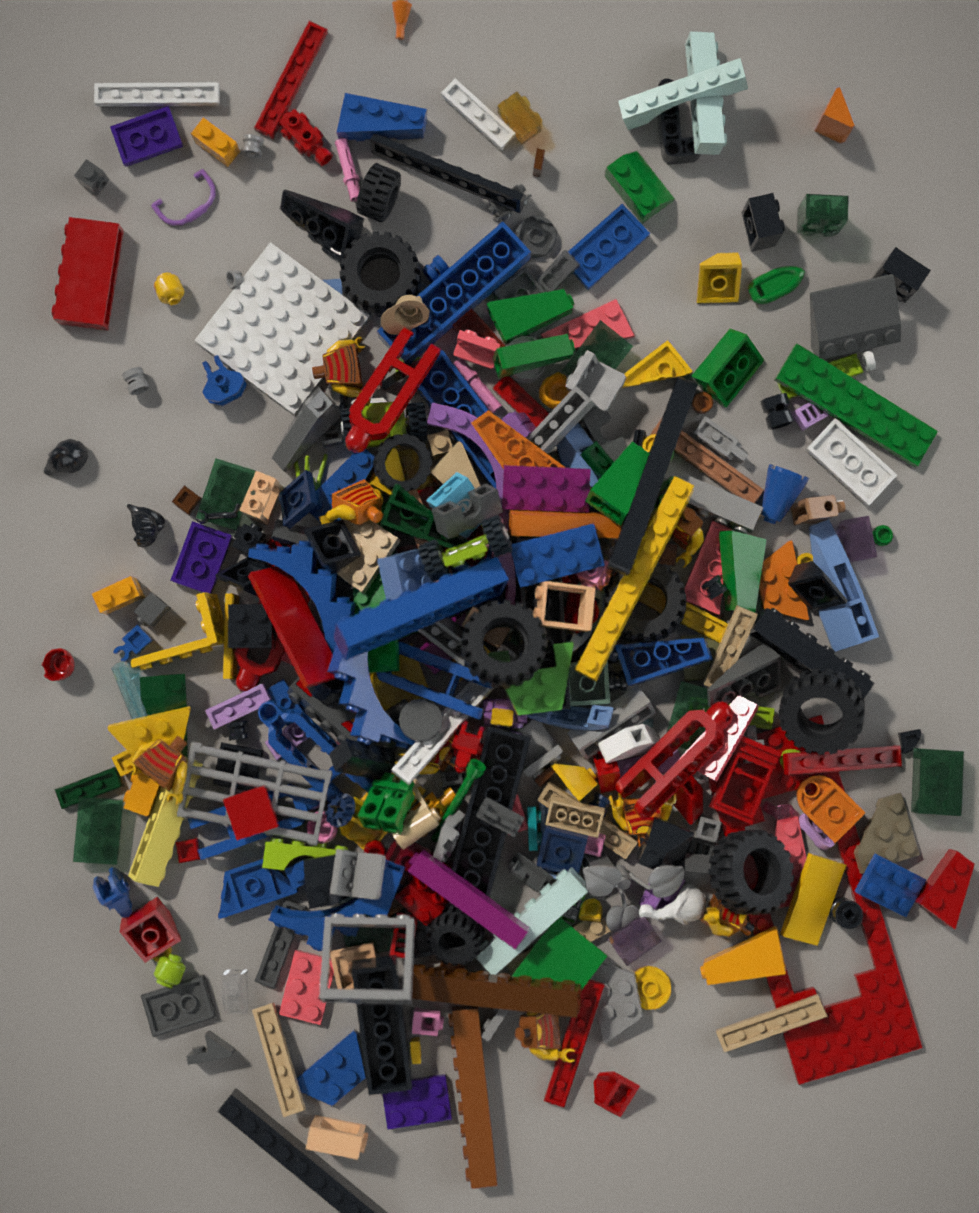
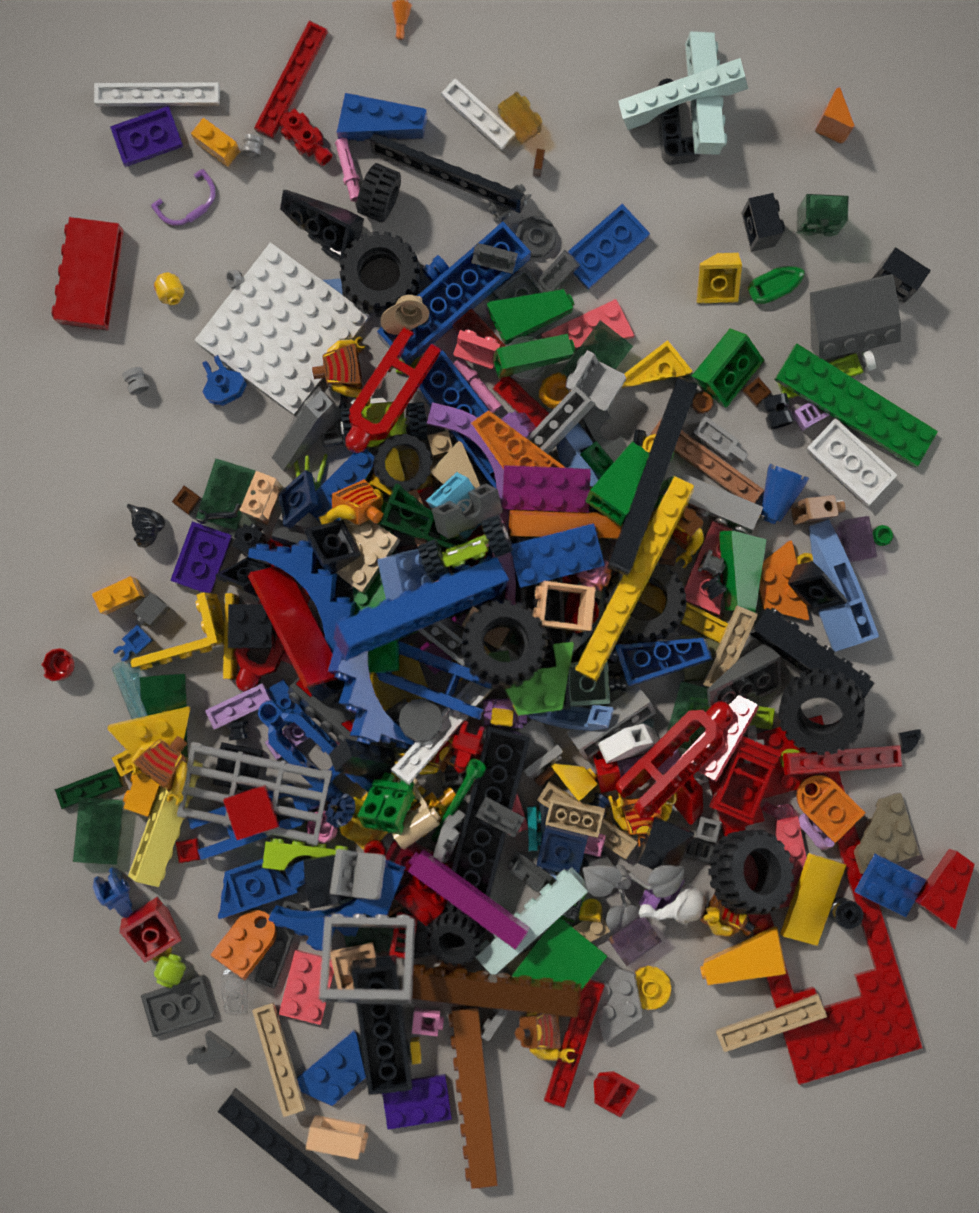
(67, 457): black hair -> none
(91, 177): dark grey brick -> none
(245, 943): none -> orange plate
(397, 376): black tile -> none
(494, 258): none -> dark grey hinge
(638, 186): green slope -> none
(696, 869): dark grey brick -> none
(712, 564): none -> dark grey brick
(756, 391): none -> reddish brown tile
(937, 782): clear green brick -> none

